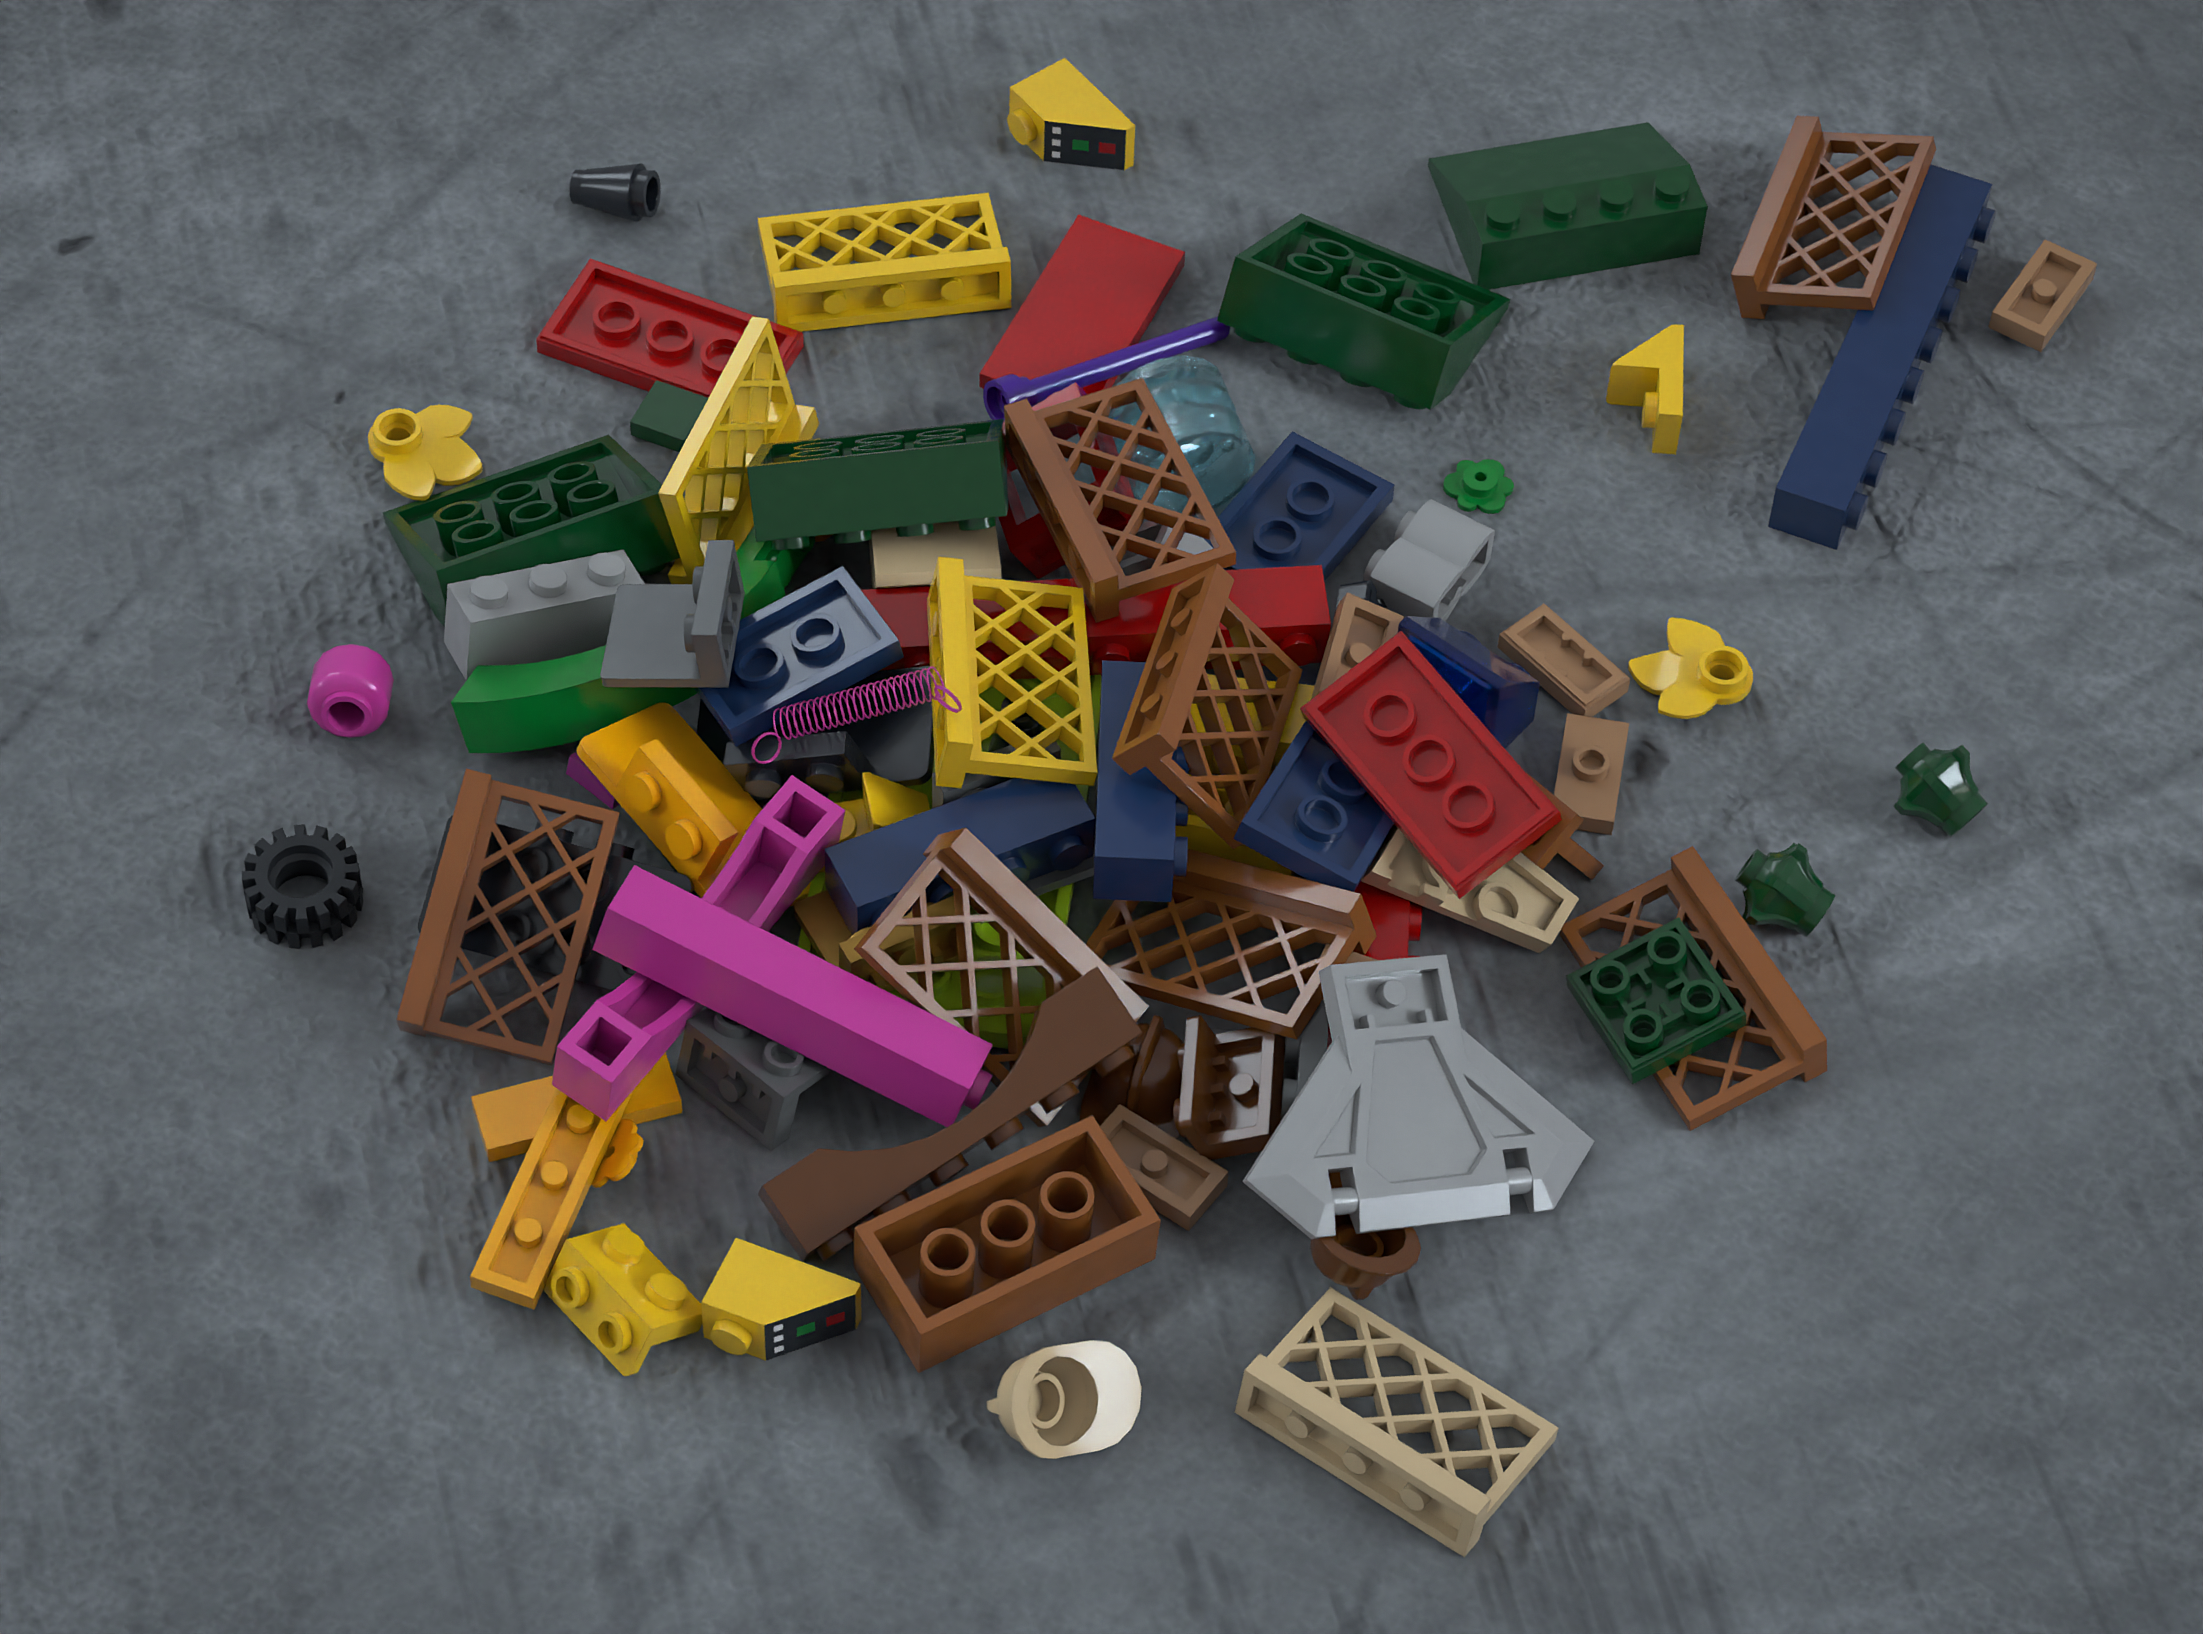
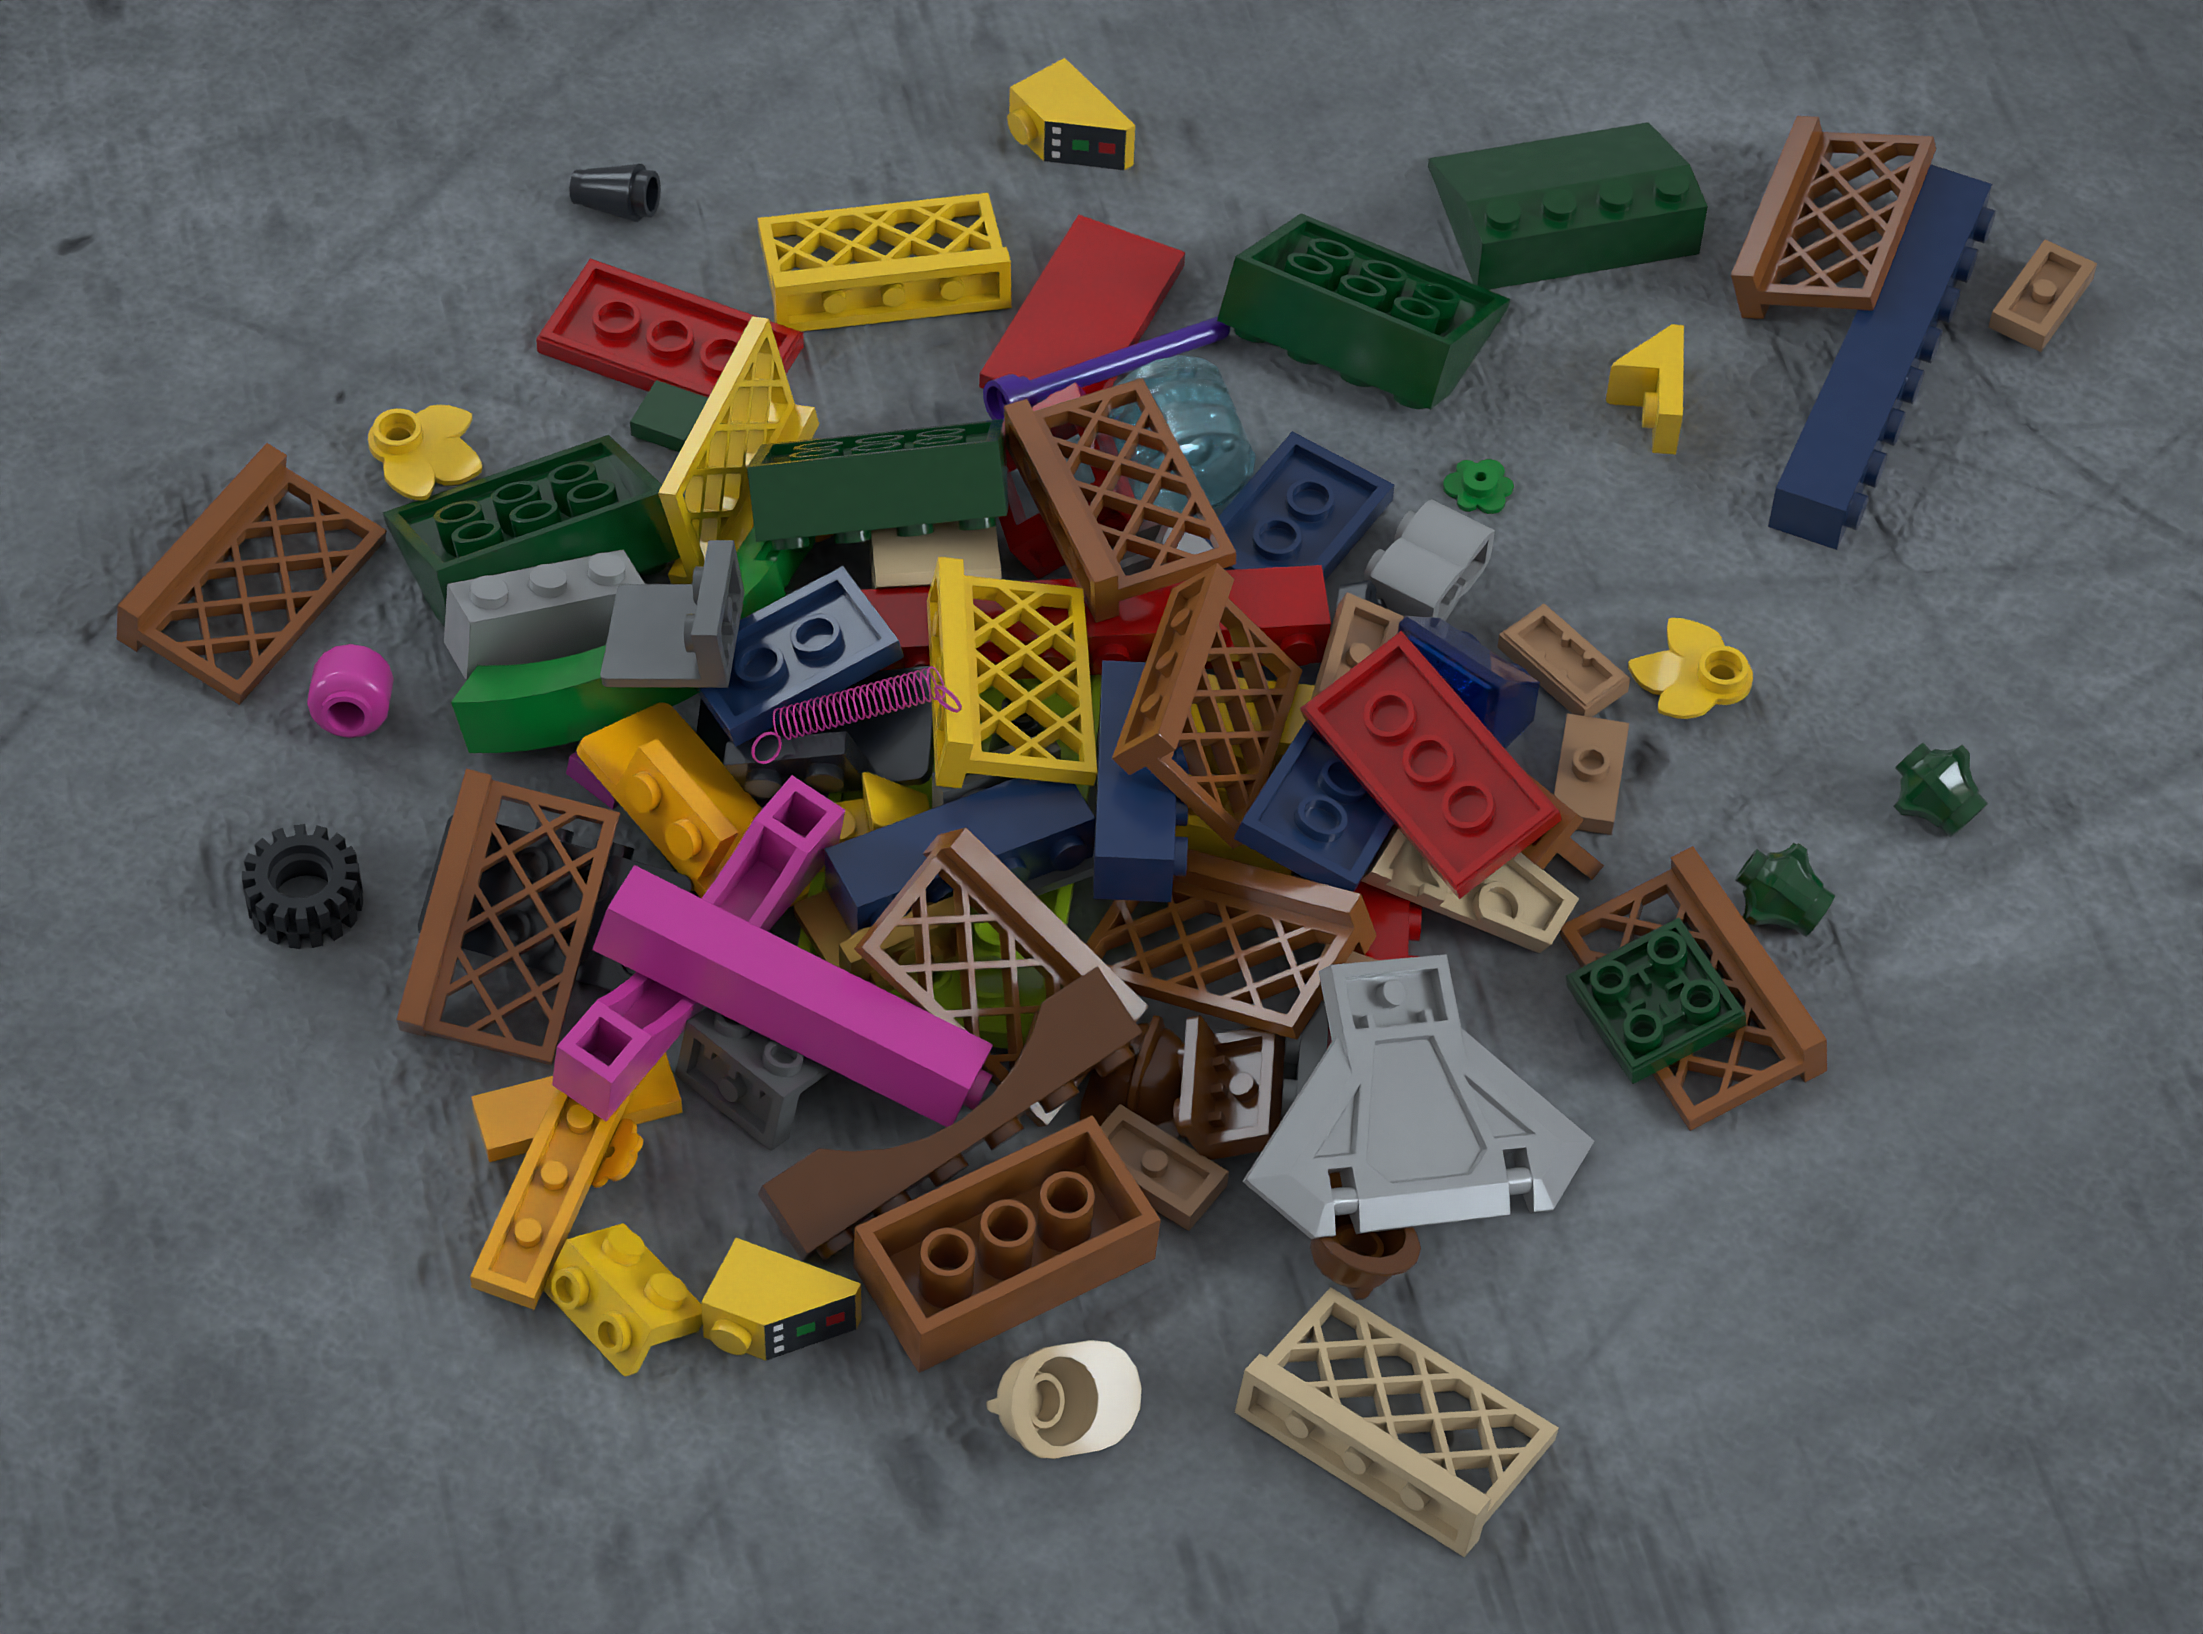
(202, 555): none -> dark orange fence

